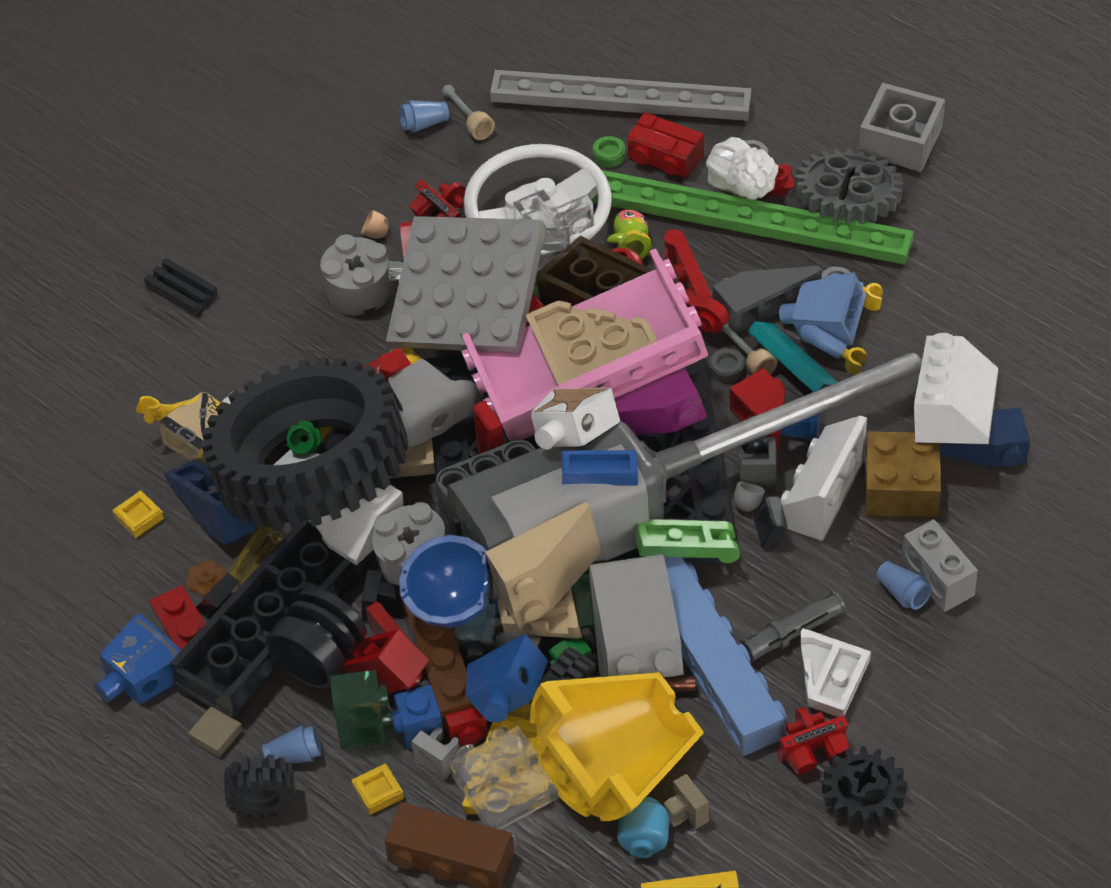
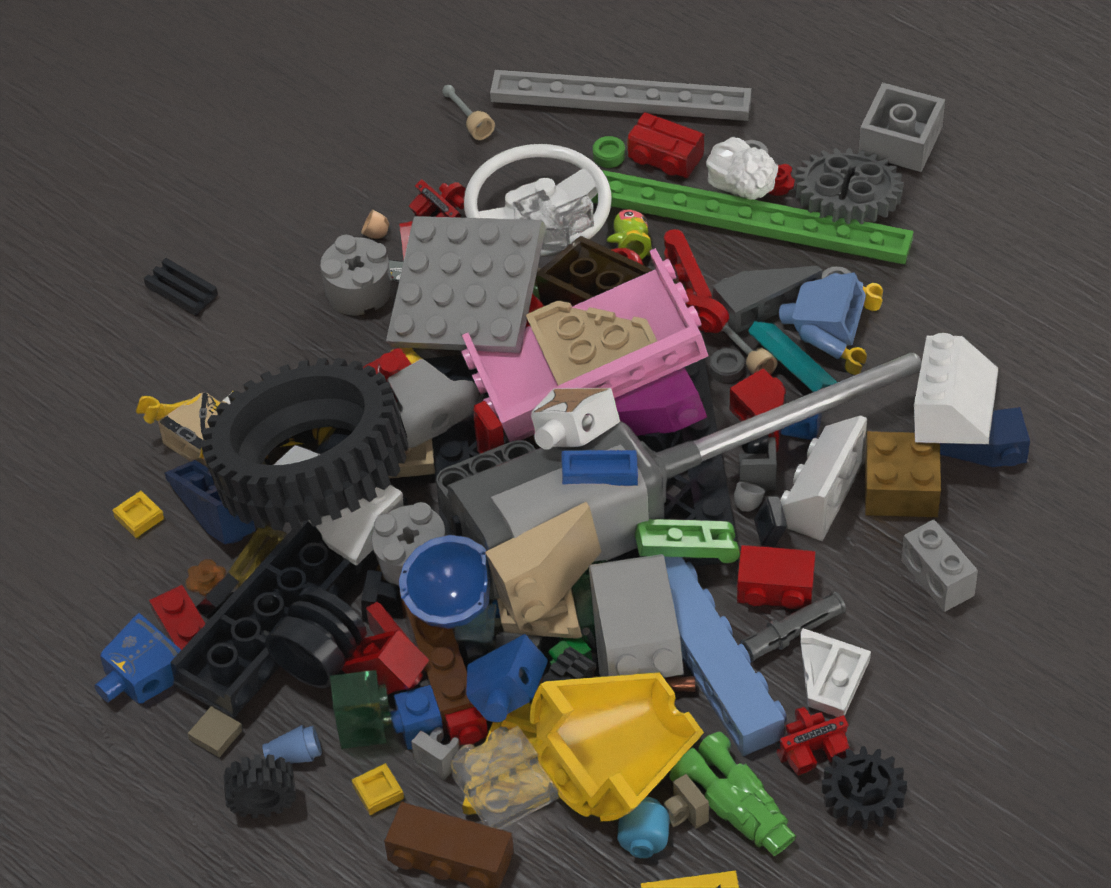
(295, 441): green plate -> none
(422, 114): medium blue cone -> none
(739, 796): none -> bright green piece
(775, 577): none -> red brick
(905, 585): medium blue cone -> none

